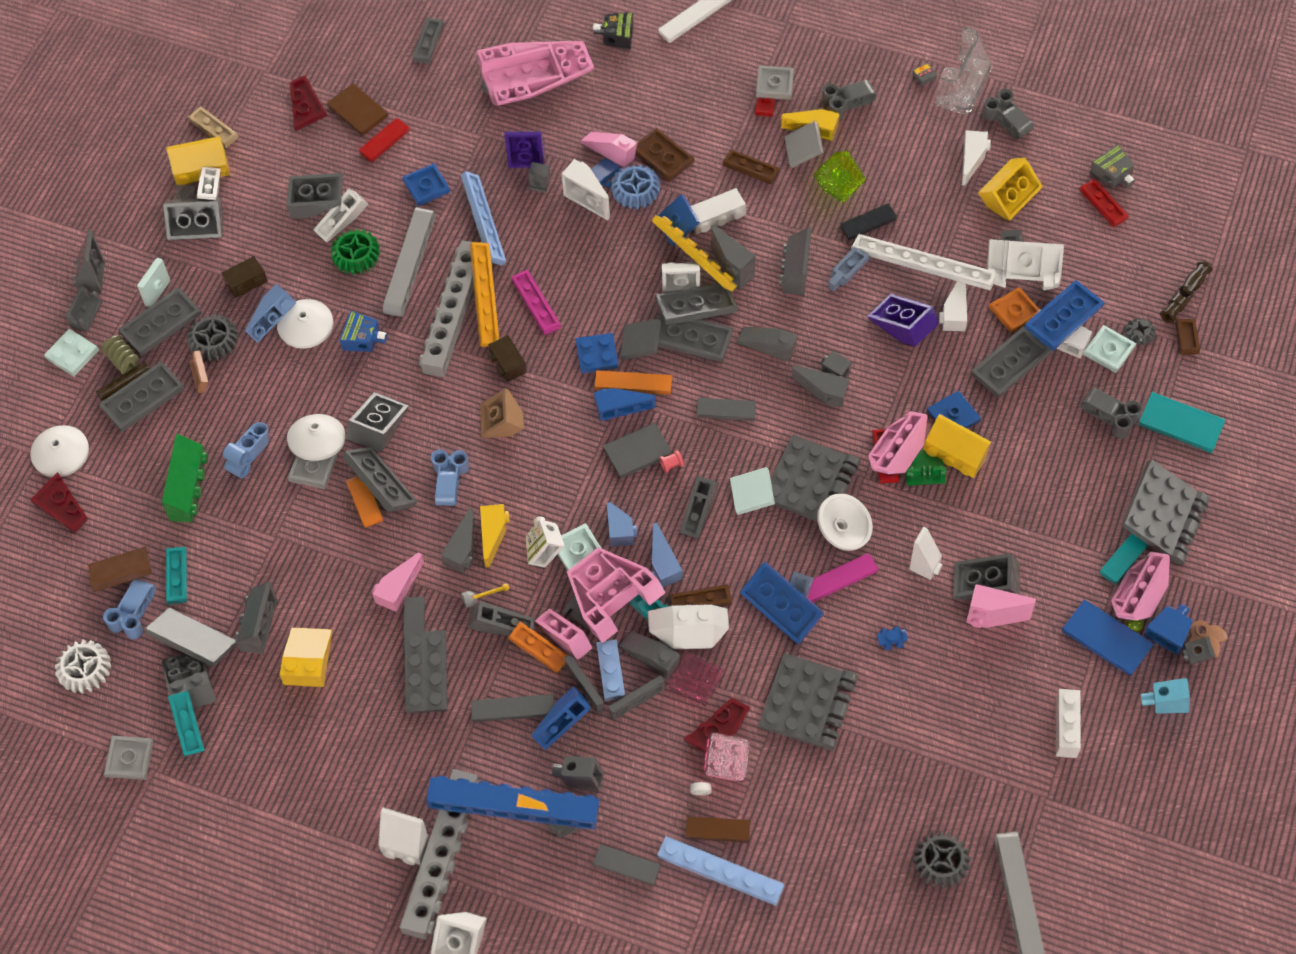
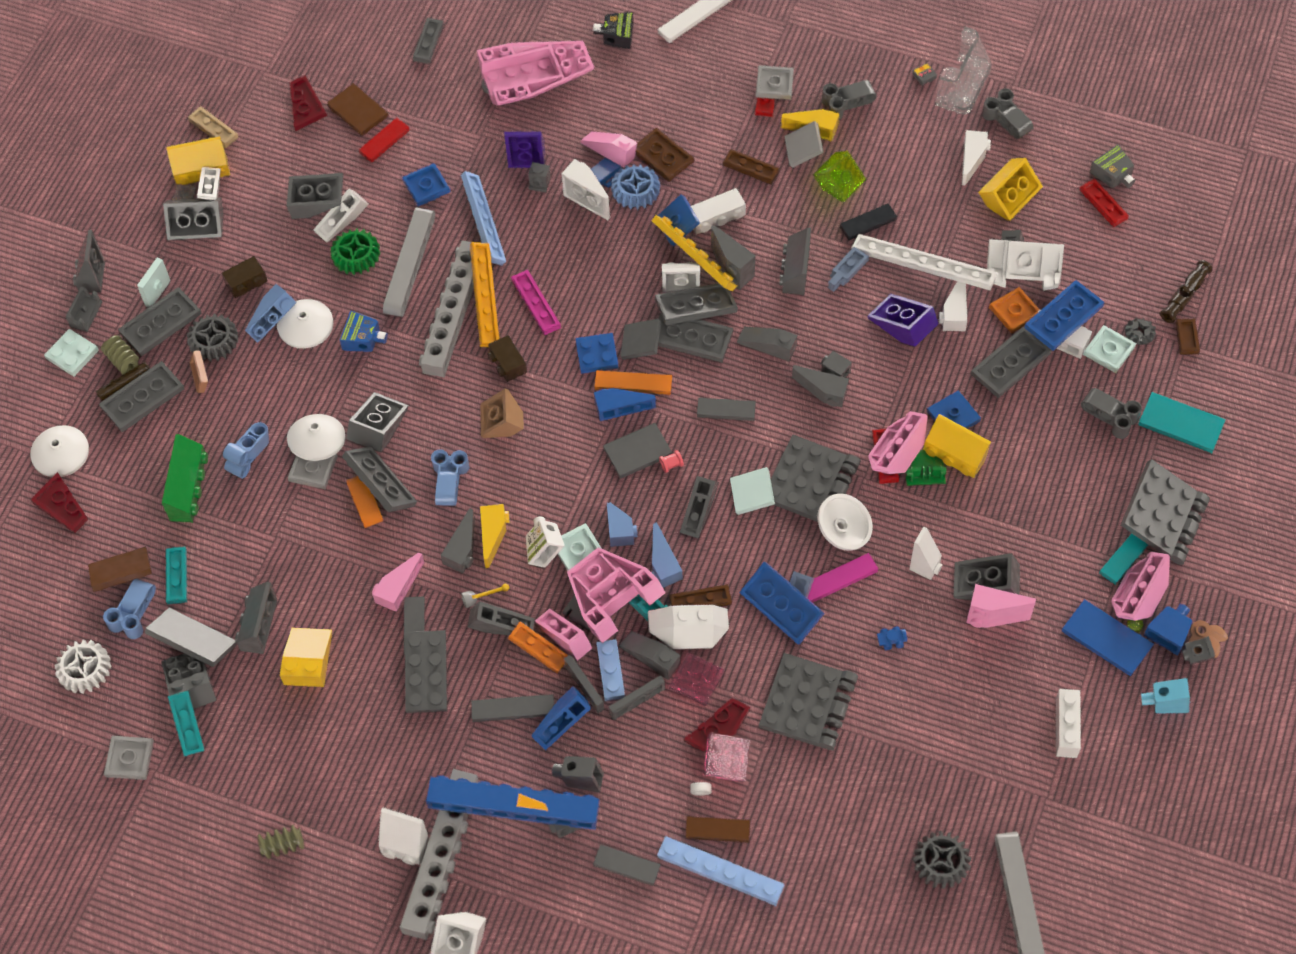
(280, 842): none -> olive piece

